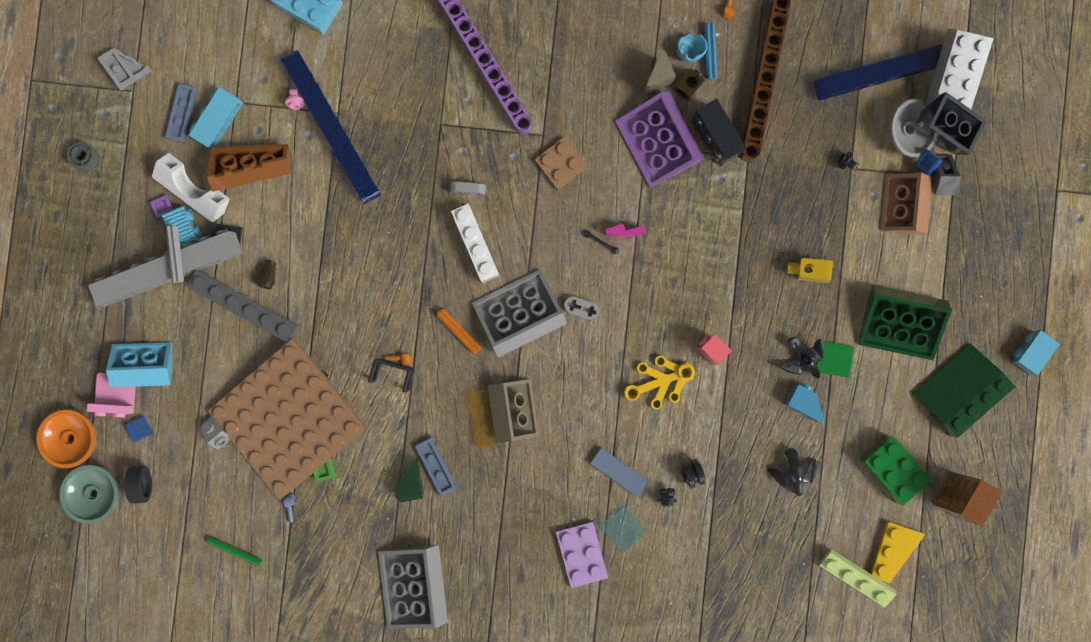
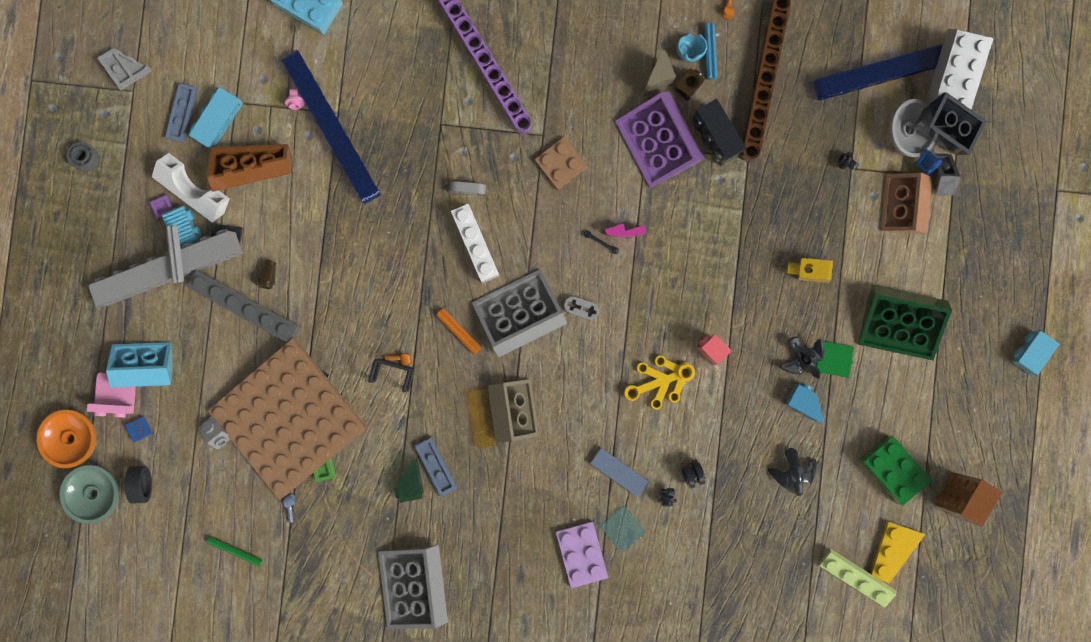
(963, 390): dark green slope -> none

